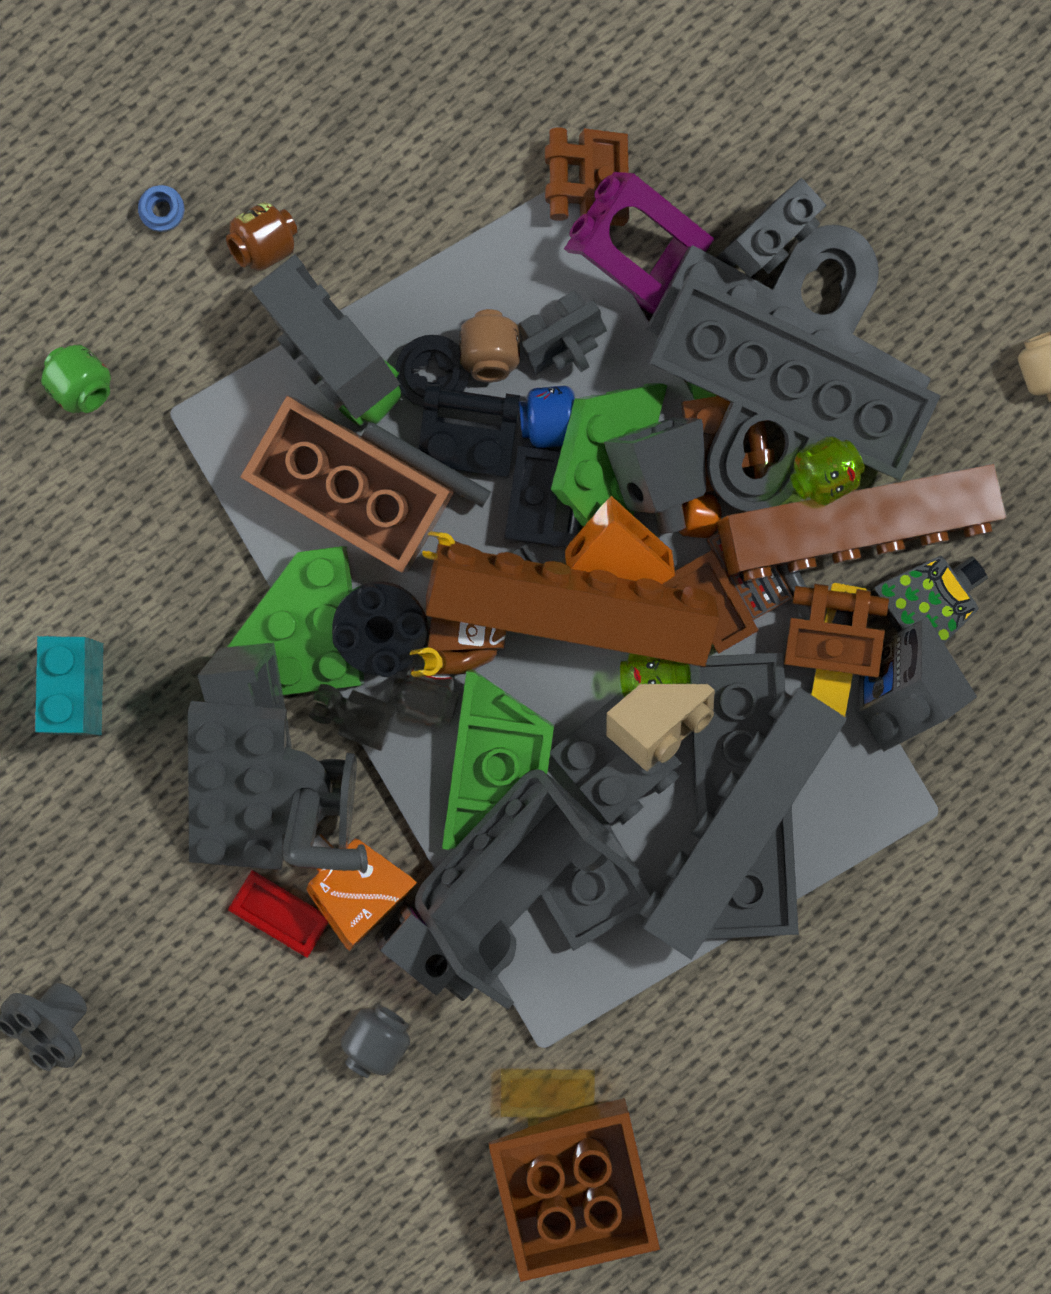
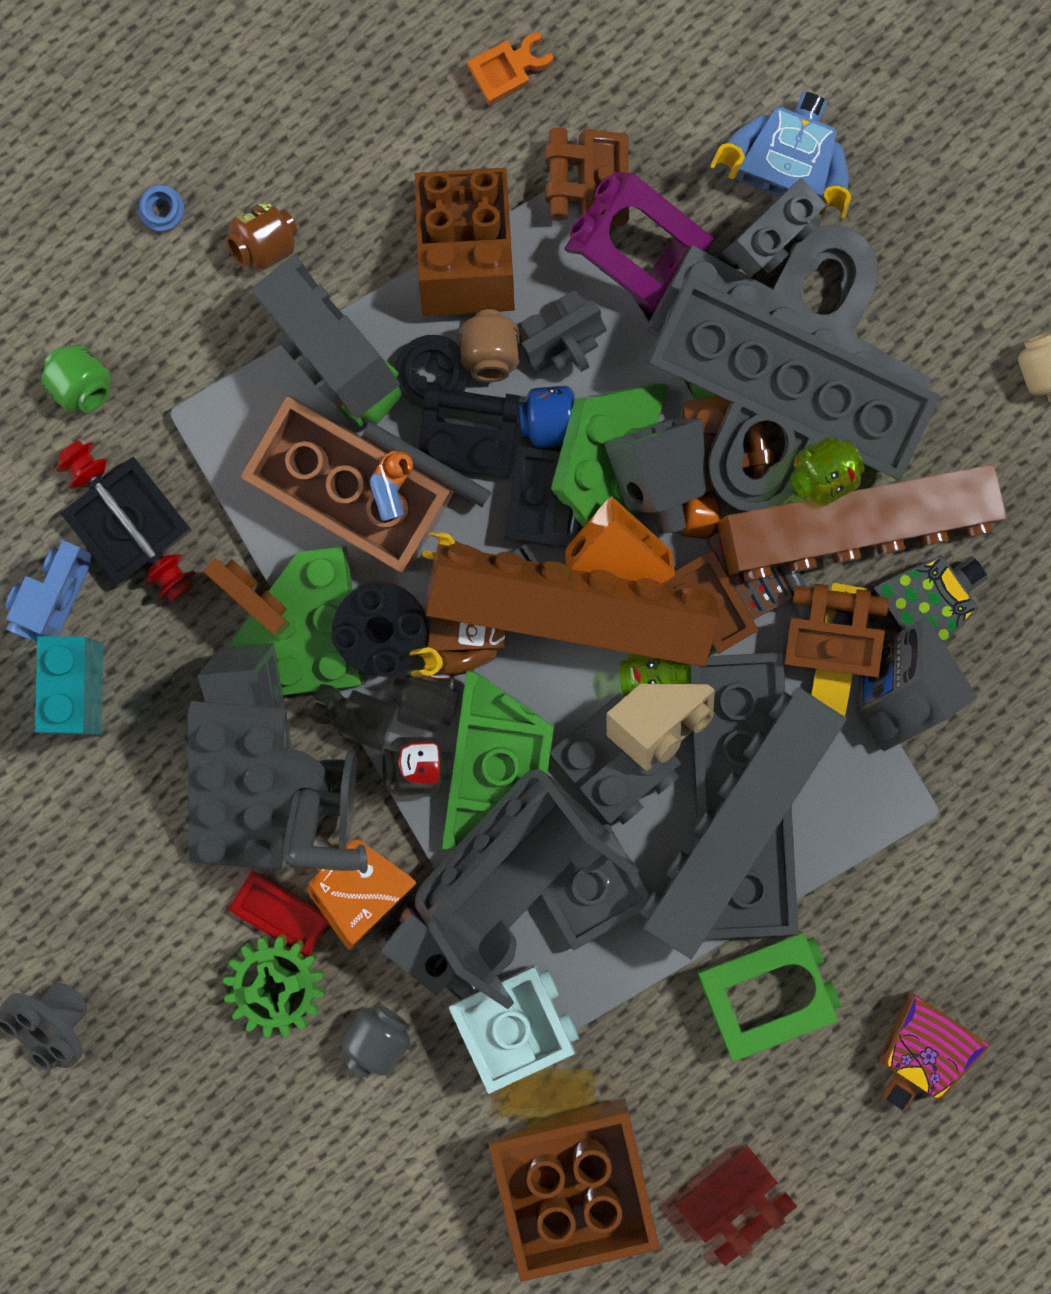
(44, 607): none -> medium blue plate
(125, 521): none -> black plate
(239, 586): none -> dark orange plate
(270, 965): none -> bright green gear
(387, 481): none -> arm
(415, 766): none -> head
(464, 241): none -> dark orange slope
(502, 70): none -> orange plate
(516, 1039): none -> light aqua plate
(726, 1195): none -> clear red plate
(788, 951): none -> bright green panel
(790, 146): none -> medium blue torso
(927, 1052): none -> torso

